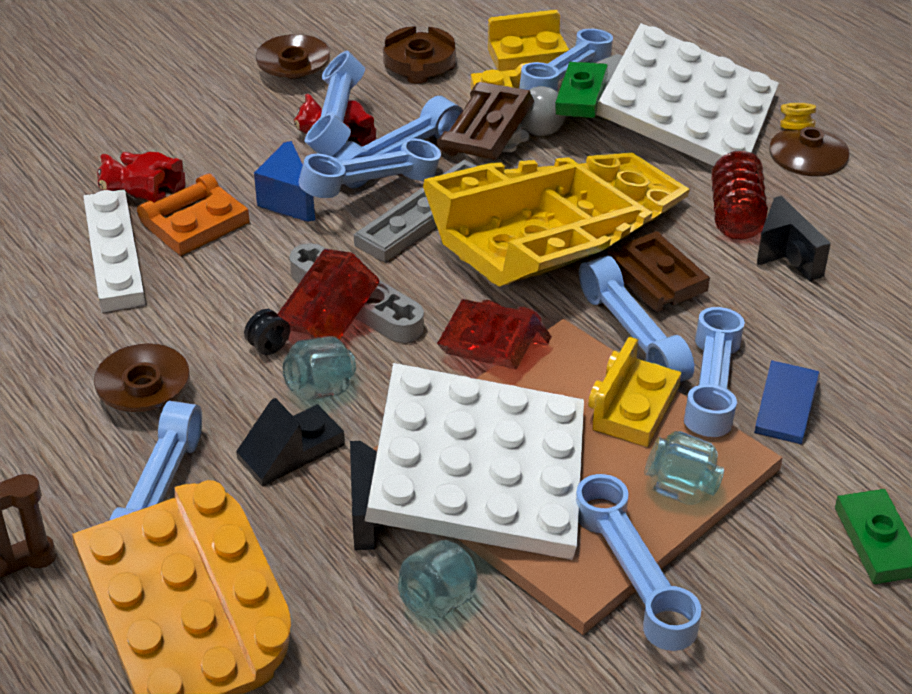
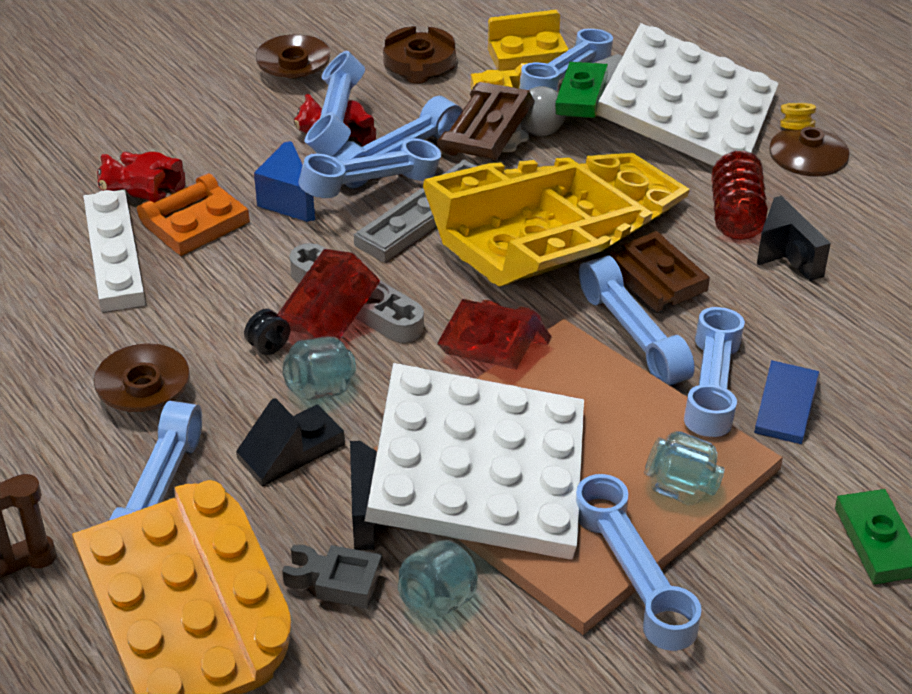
(340, 577): none -> dark grey plate
(632, 396): yellow bracket -> none

